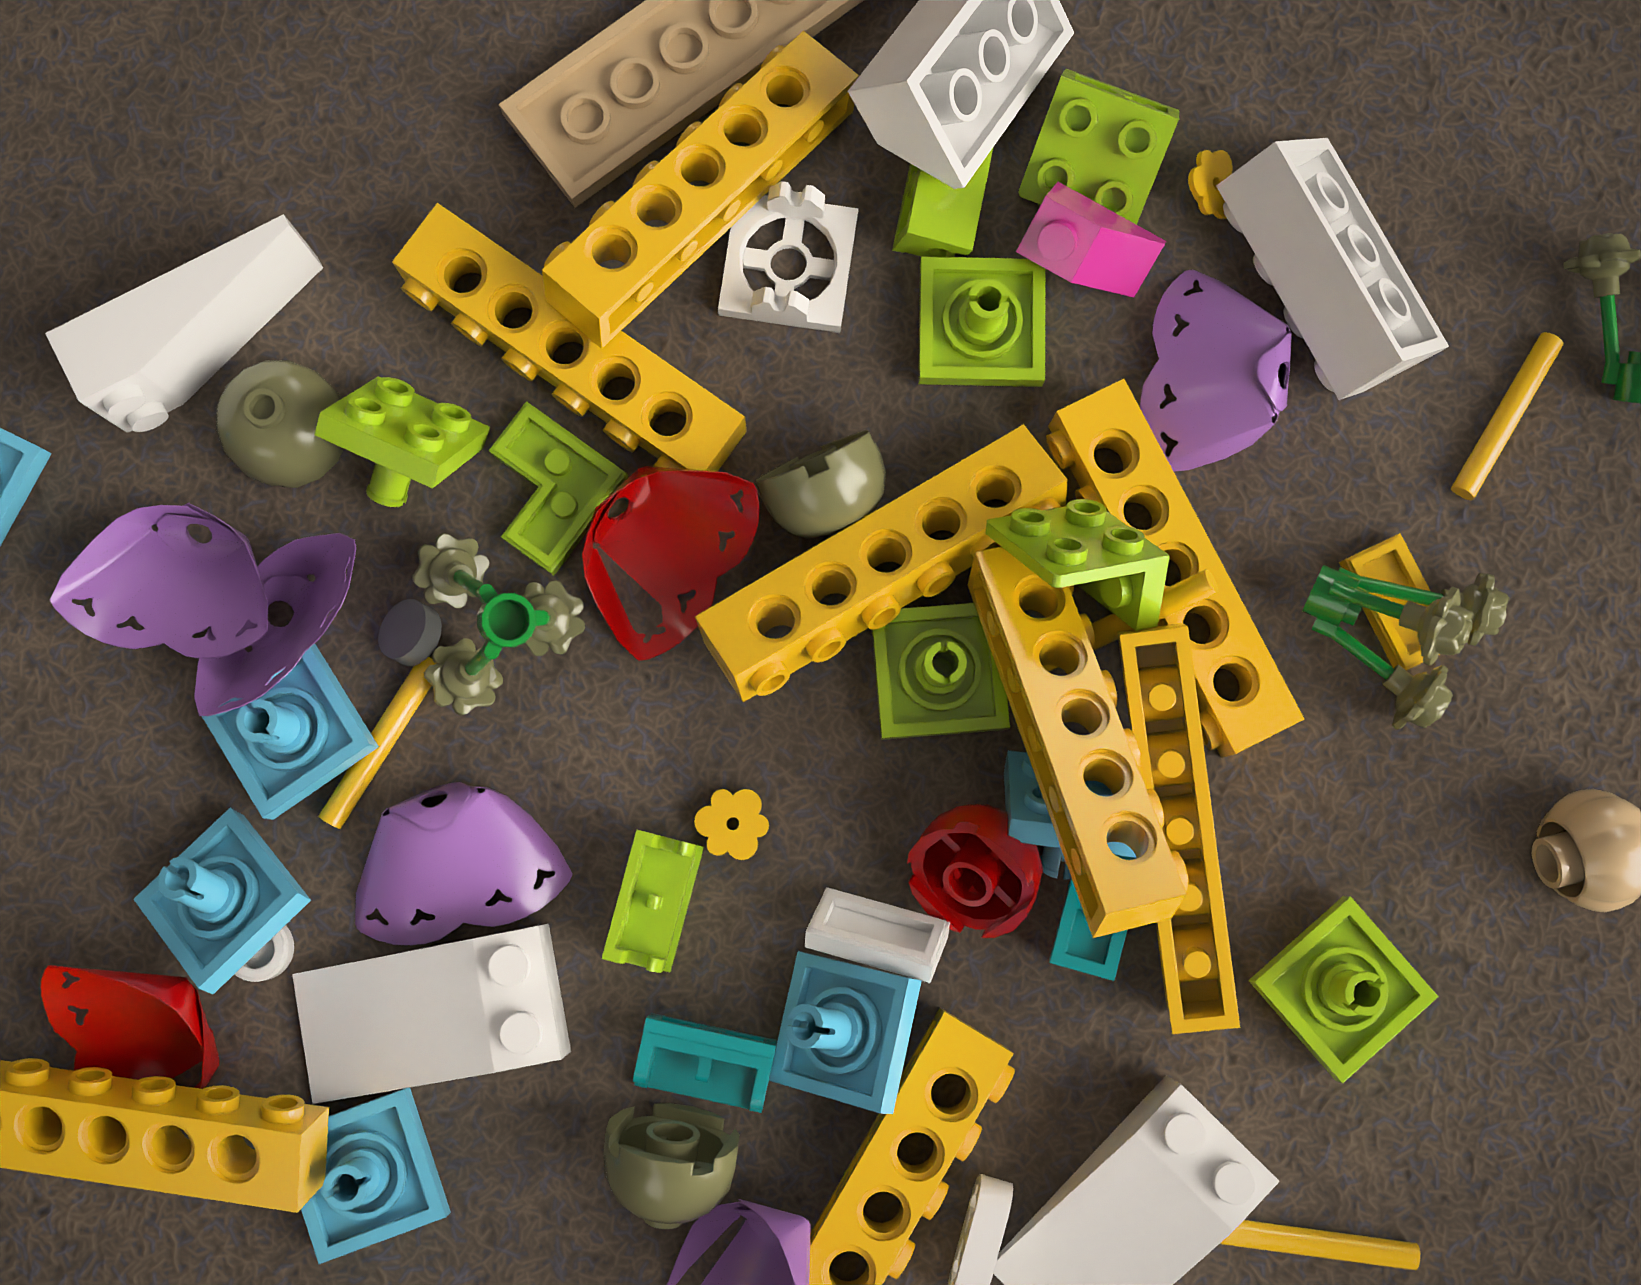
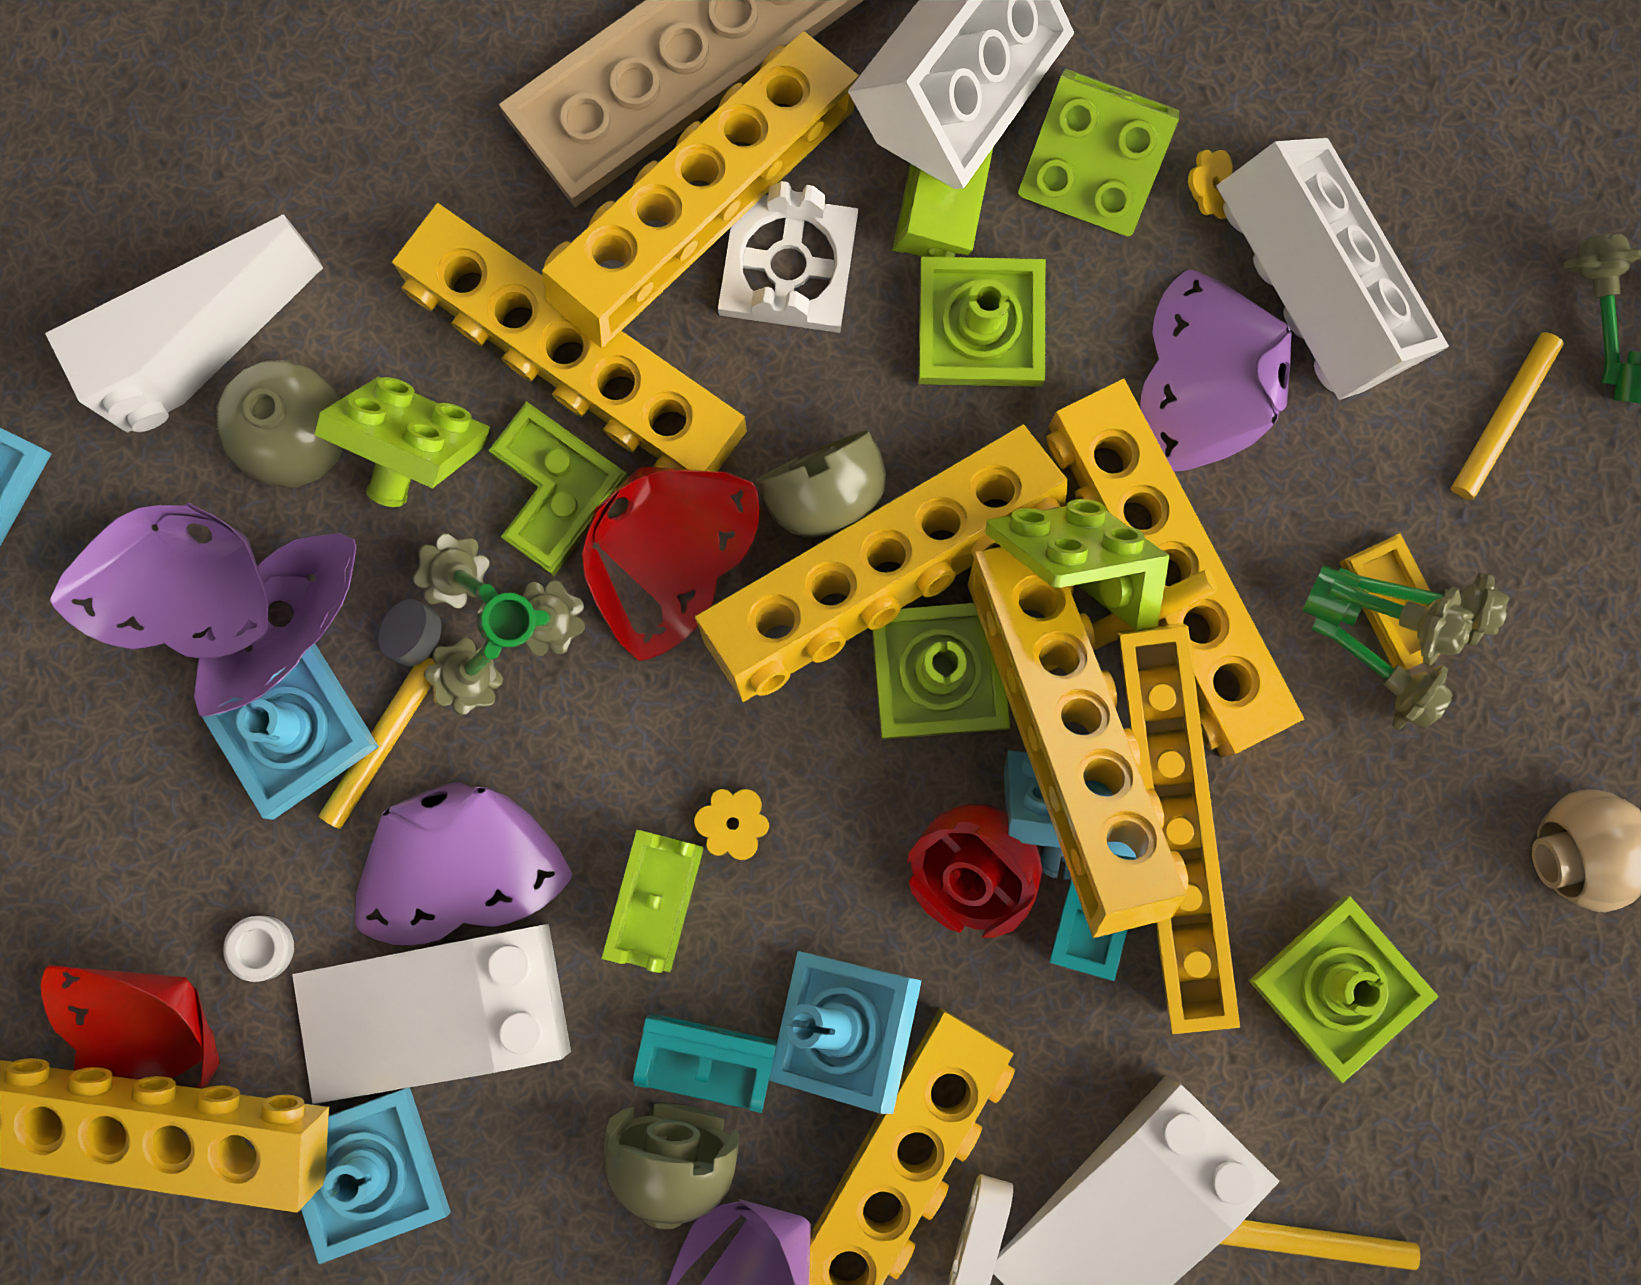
(221, 900): medium azure plate -> none
(877, 934): white tile -> none
(1089, 243): dark pink slope -> none

